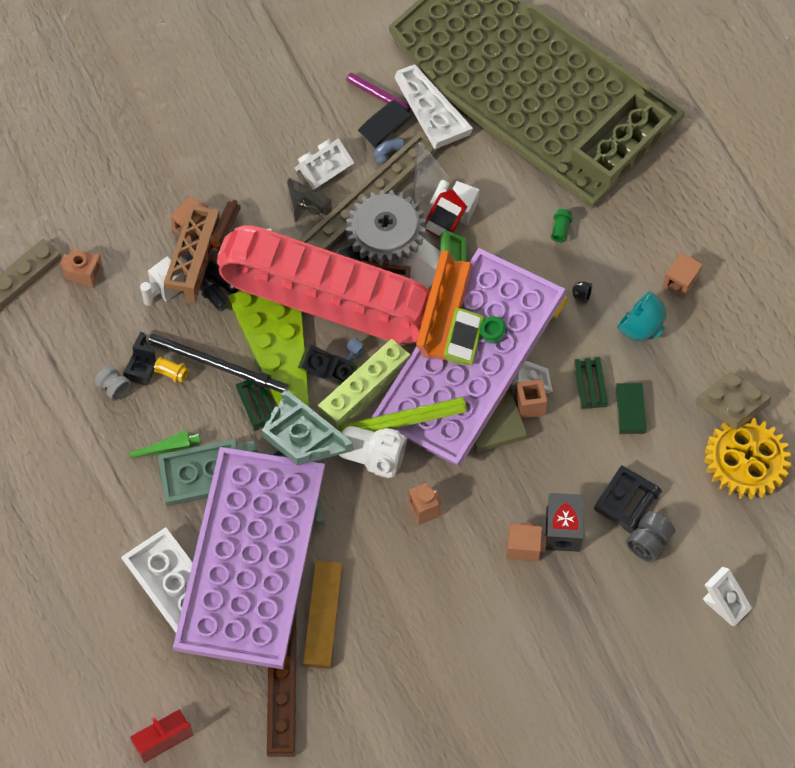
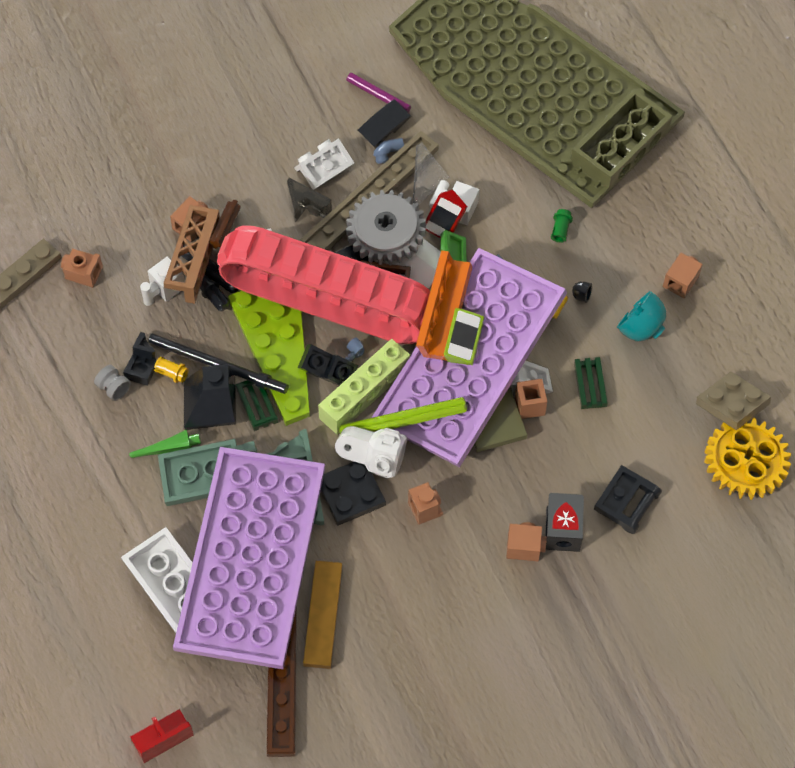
(210, 398): none -> black slope
(303, 433): sand green wing -> none
(351, 492): none -> black plate
(434, 112): white wing -> none
(493, 329): green tile -> none
(630, 408): dark green tile -> none
(650, 536): dark grey wheel -> none
(726, 597): white slope -> none

